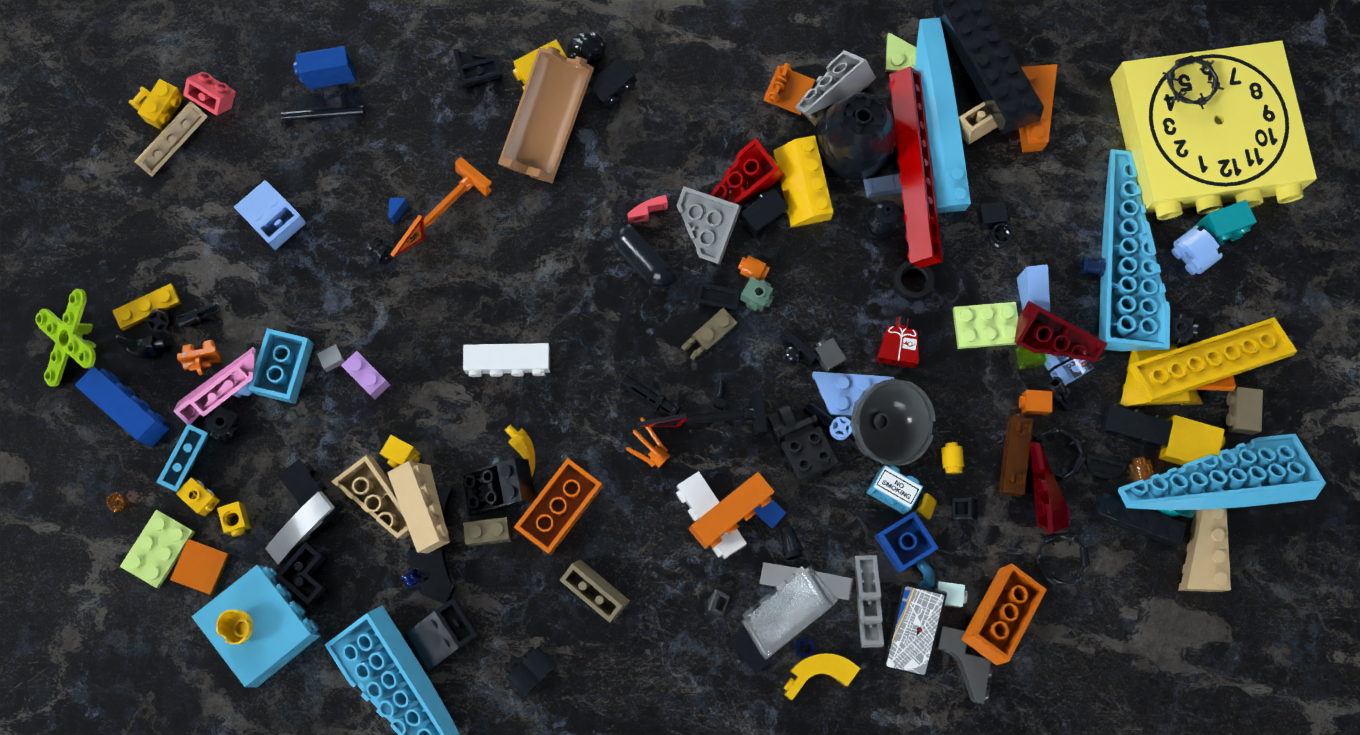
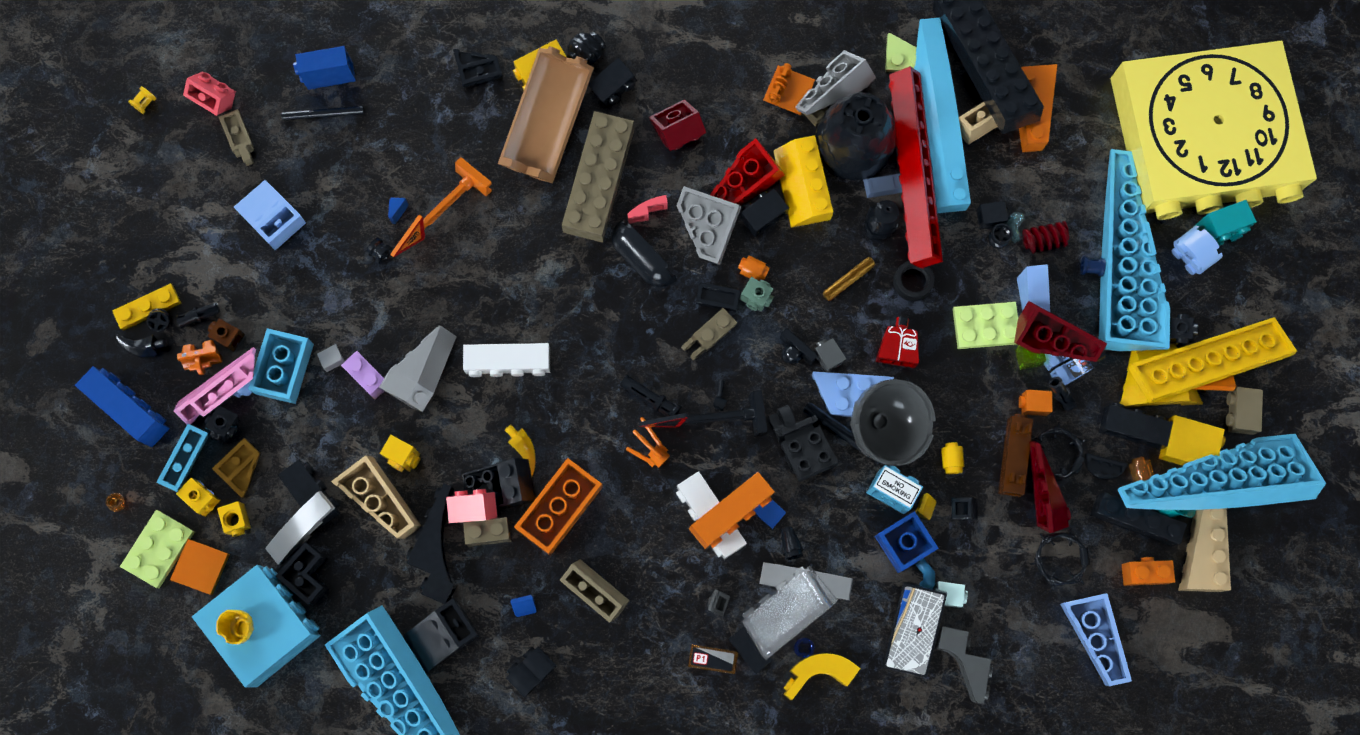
(59, 331): lime piece -> none
(161, 104): yellow brick -> none
(171, 138): tan plate -> none
(230, 338): none -> reddish brown brick
(238, 136): none -> dark tan hinge
(238, 466): none -> pearl gold wing
(411, 578): clear blue bush -> none
(418, 374): none -> light grey wedge
(420, 505): tan wedge -> none
(471, 507): none -> brick
(523, 605): none -> blue slope
(598, 177): none -> dark tan brick
(678, 125): none -> dark red slope
(713, 659): none -> slope
(843, 426): light blue wheel -> none
(849, 278): none -> pearl gold axle
(869, 601): light grey slope -> none
(1004, 614): orange brick -> none
(1015, 222): none -> clear light blue arm
(1046, 236): none -> dark red piece
(1098, 633): none -> light blue wedge
(1148, 572): none -> orange brick
(1187, 61): black piece -> none

